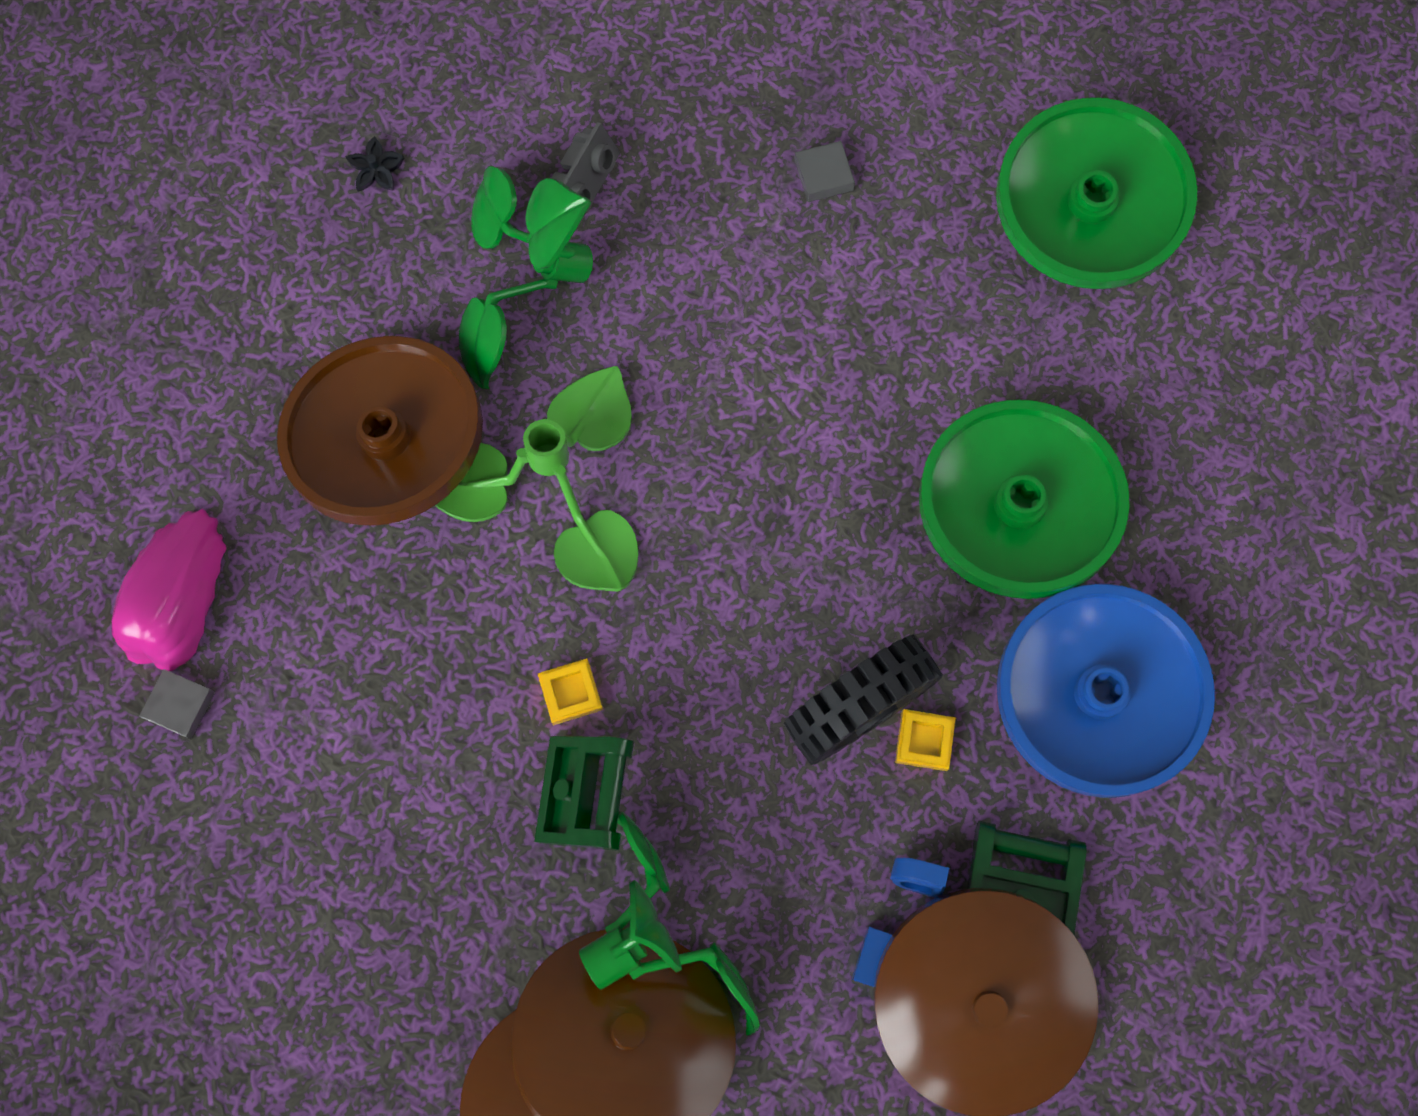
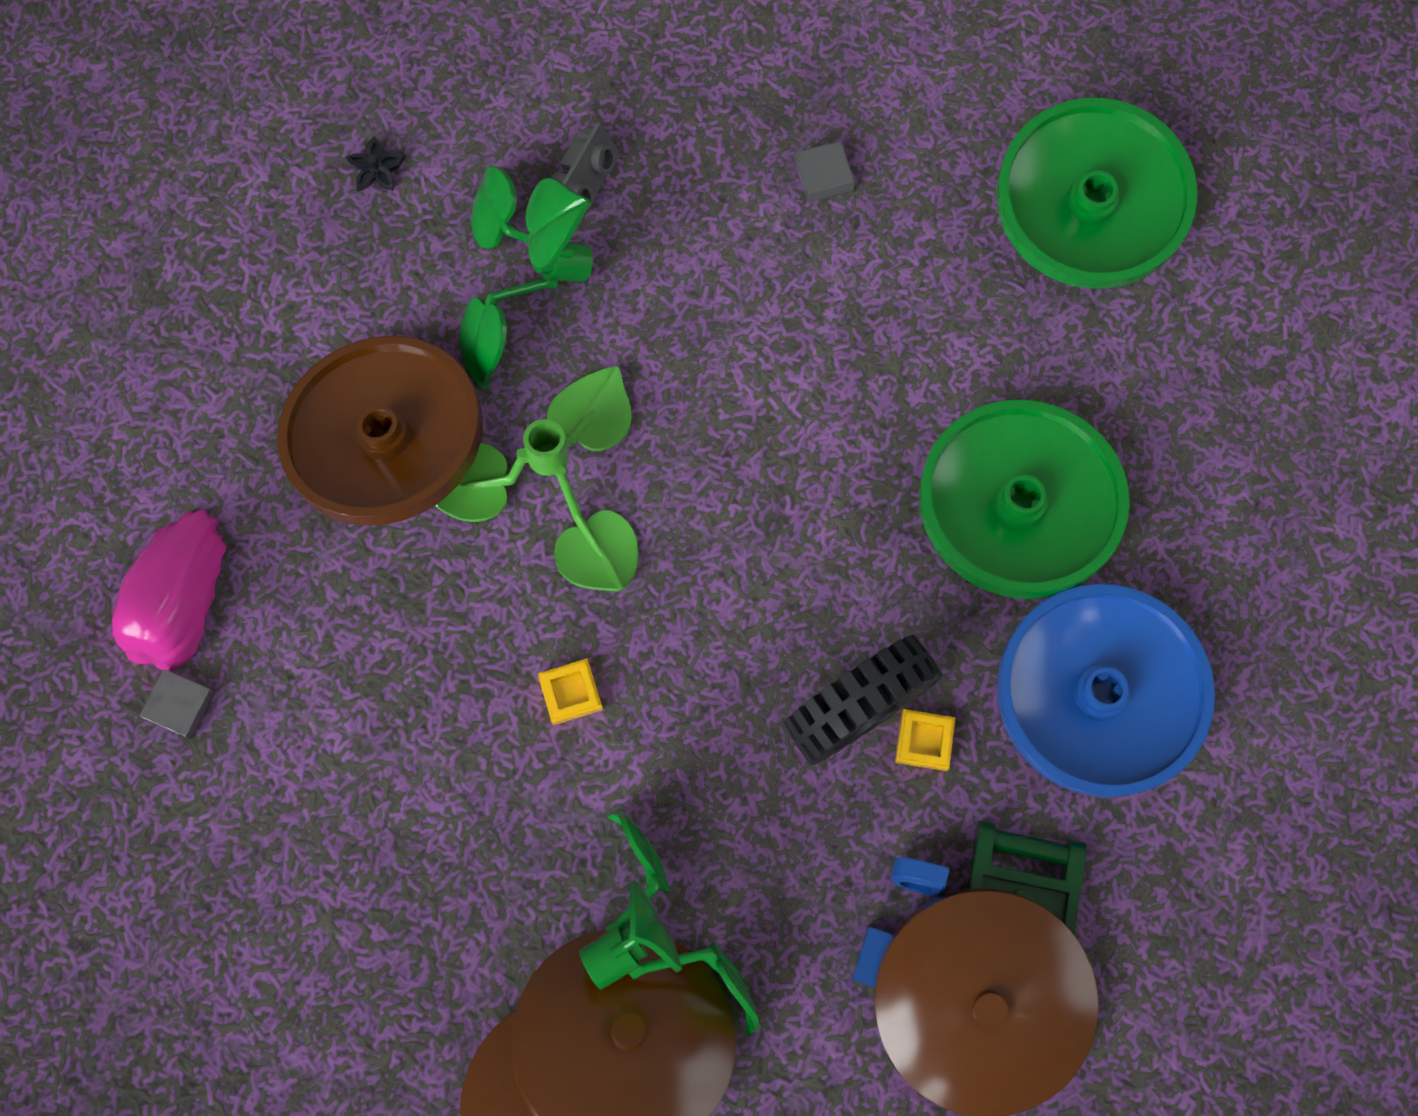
(571, 787): dark green plate -> none

